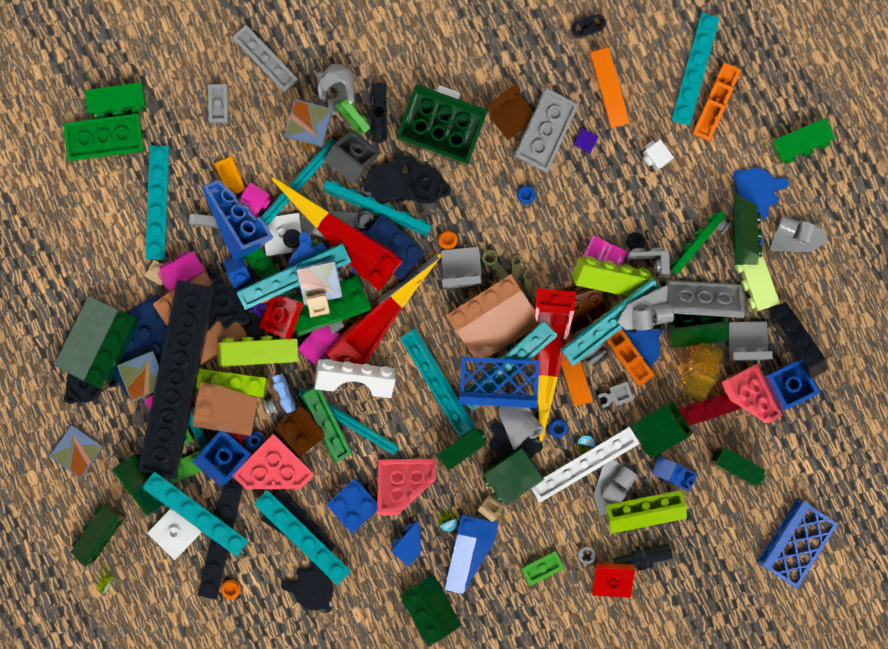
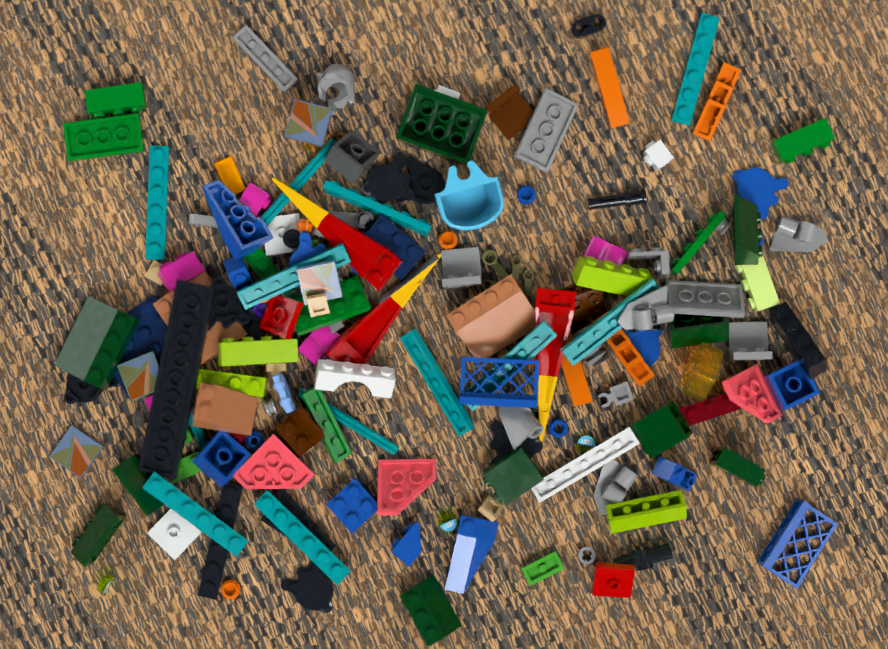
(218, 103): light grey plate -> none
(276, 368): none -> tan plate
(304, 225): none -> orange plate
(355, 119): bright green plate -> none
(378, 100): black piece -> none
(462, 448): dark green brick -> none
(470, 202): none -> medium azure piece
(585, 141): dark purple tile -> none
(626, 199): none -> black pin
(635, 241): black plate -> none

